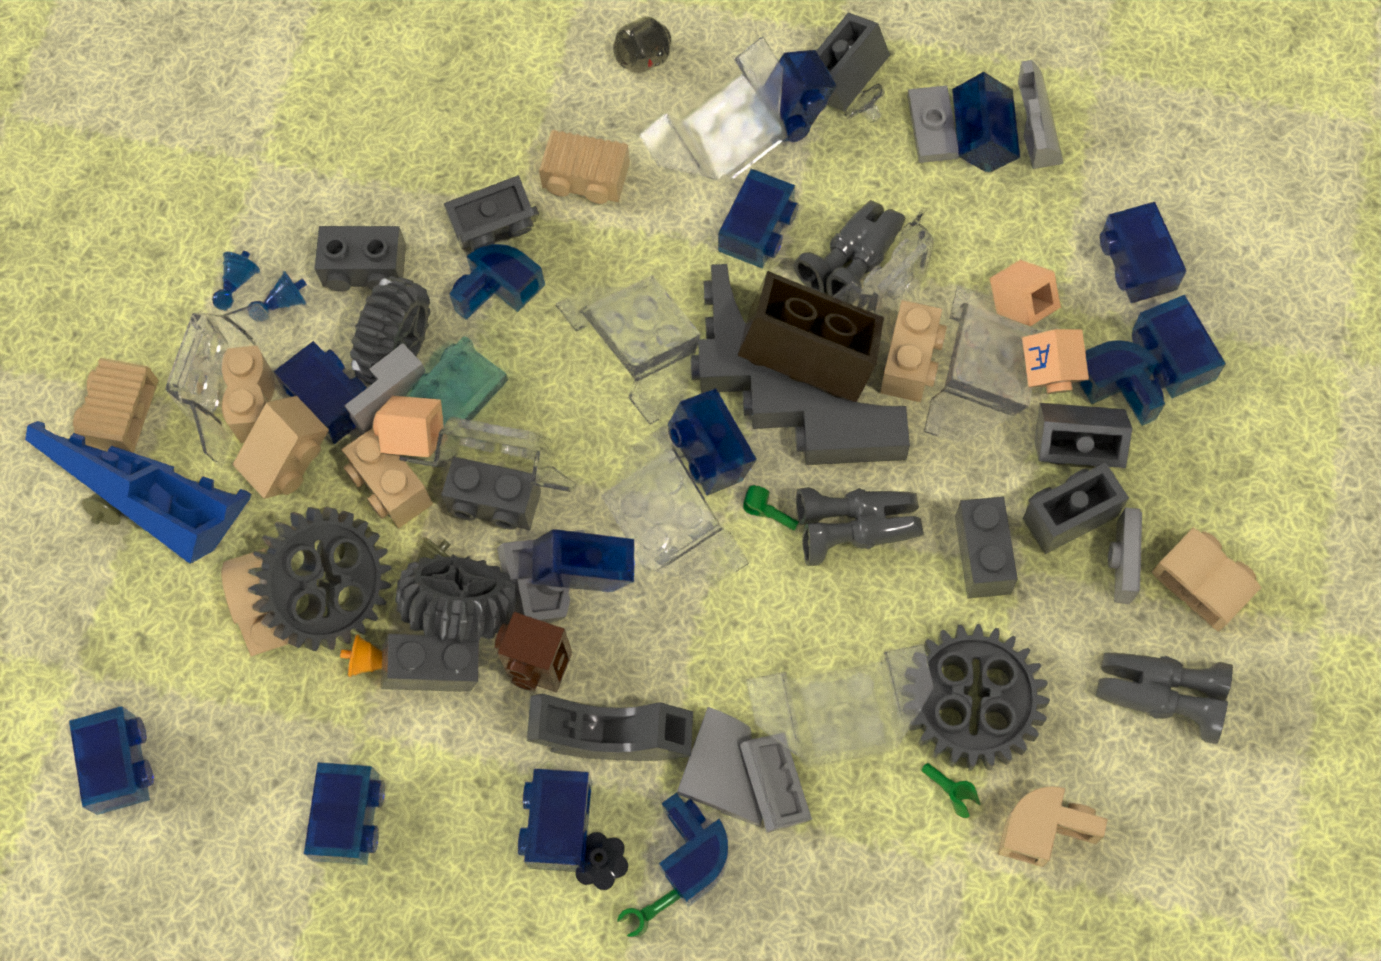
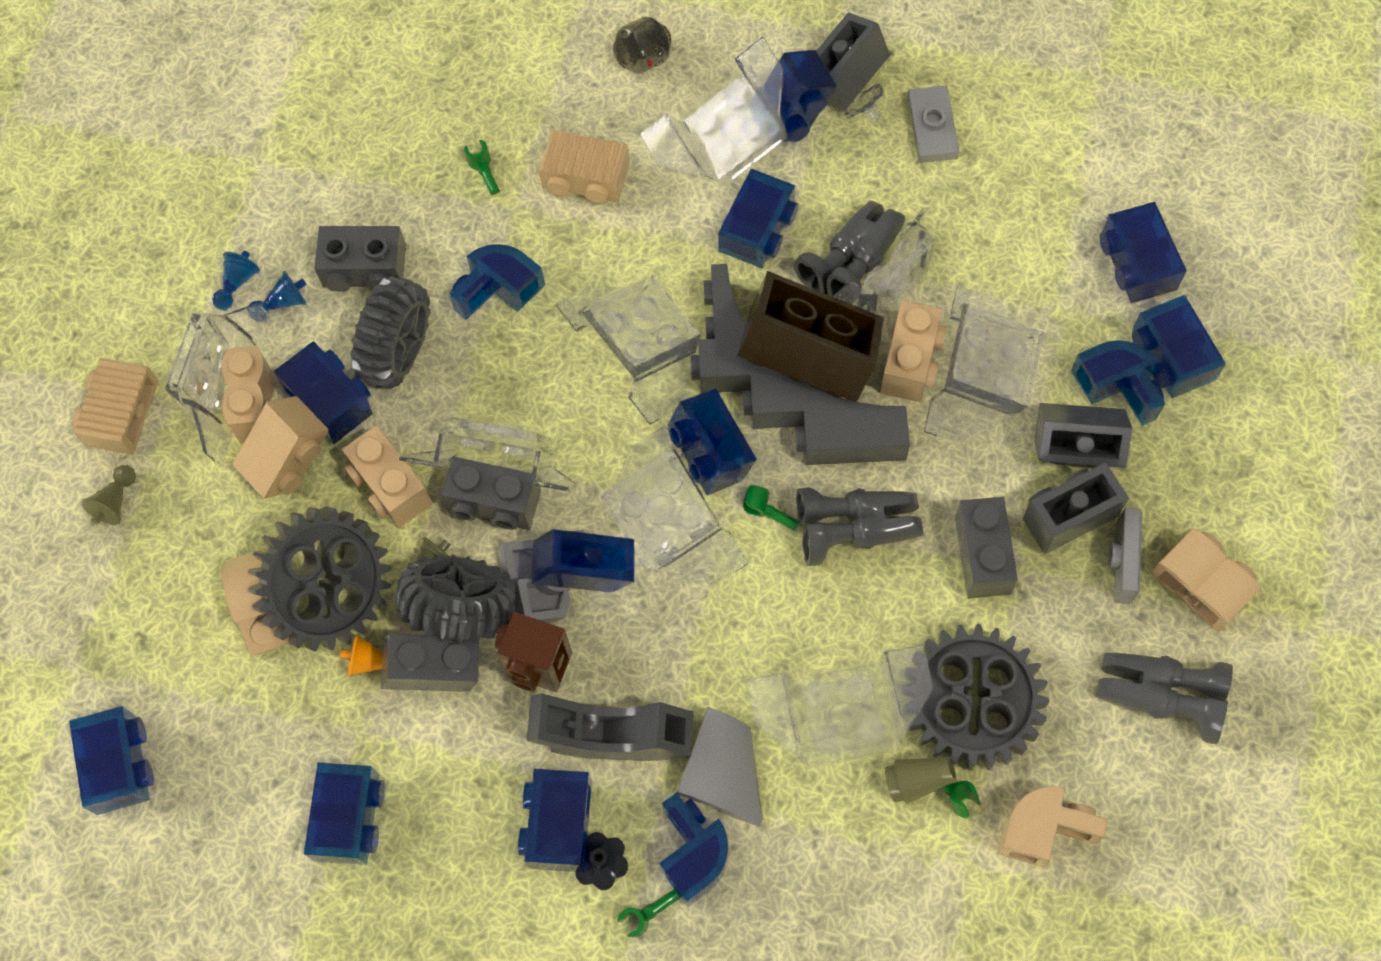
(173, 509): blue wedge -> none
(393, 376): light grey slope -> none
(409, 426): light nougat brick -> none
(461, 381): clear light blue bracket -> none
(481, 163): none -> green hand
(490, 213): dark grey bracket -> none
(775, 783): light grey plate -> none
(916, 778): none -> olive cone
(986, 123): clear blue brick -> none
(1025, 292): light nougat brick -> none
(1040, 128): light grey slope -> none
(1055, 359): light nougat brick -> none

